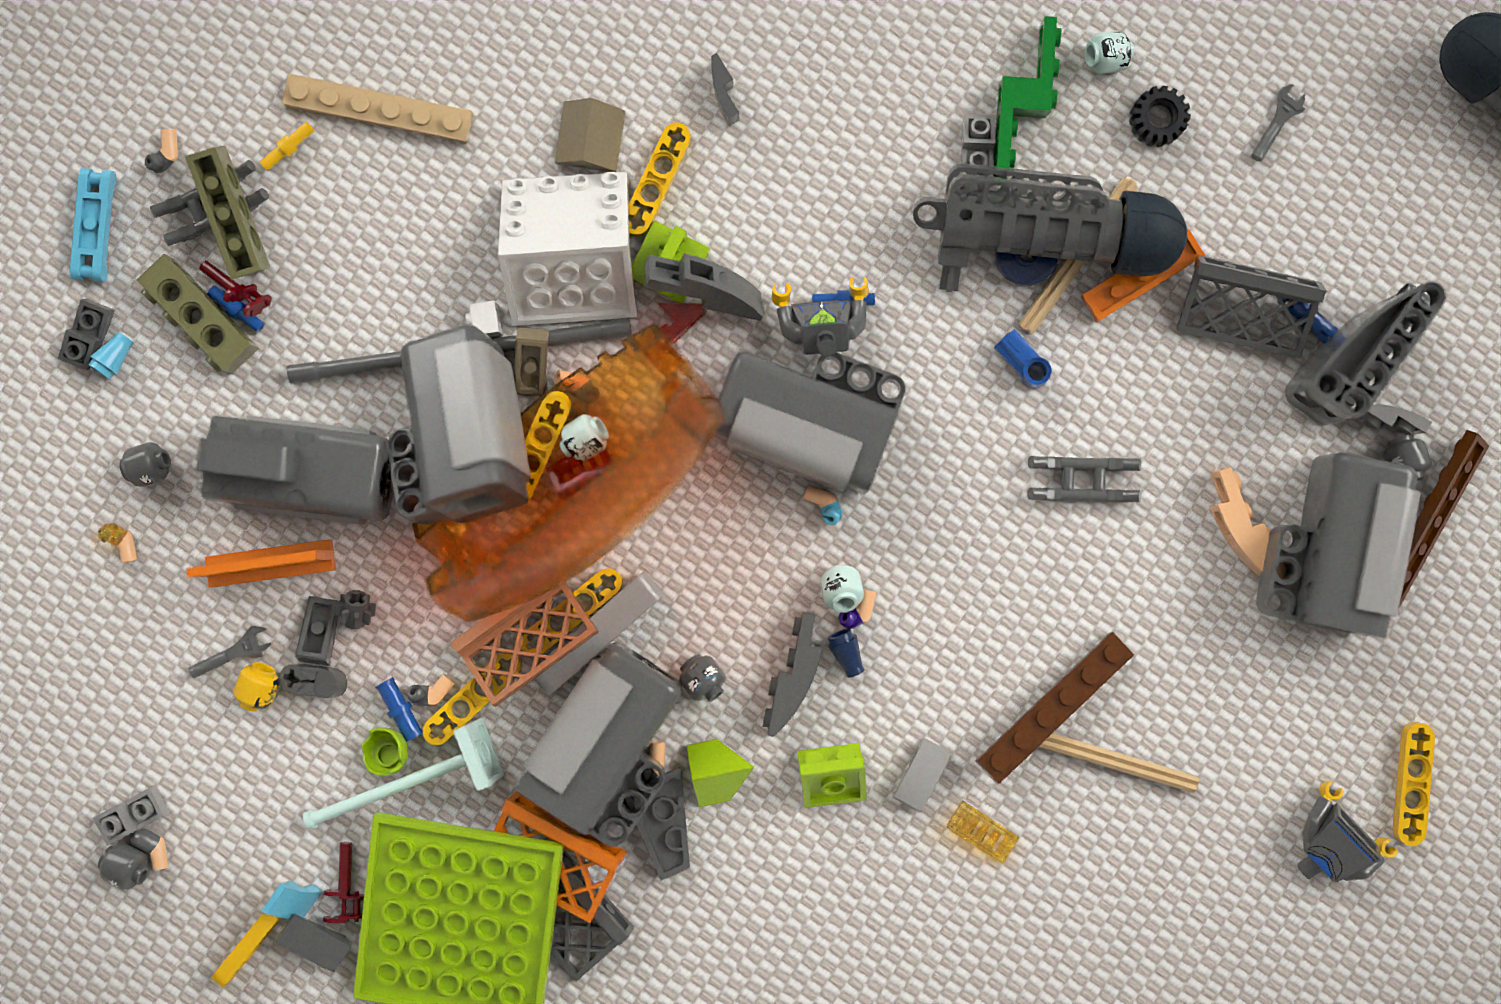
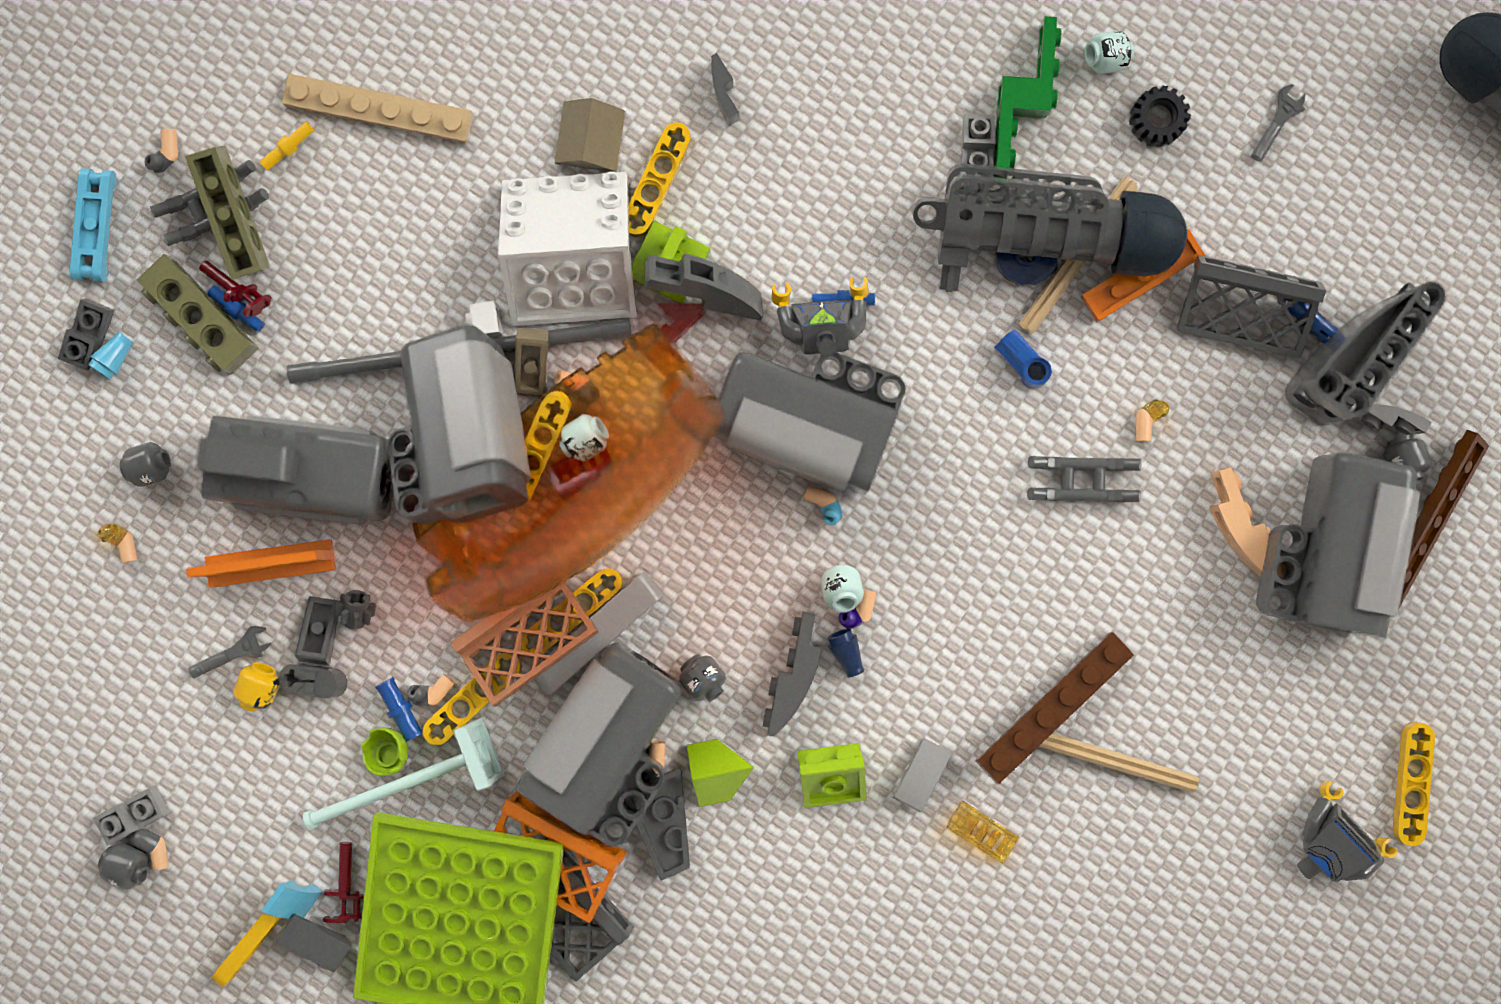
(1147, 416): none -> arm

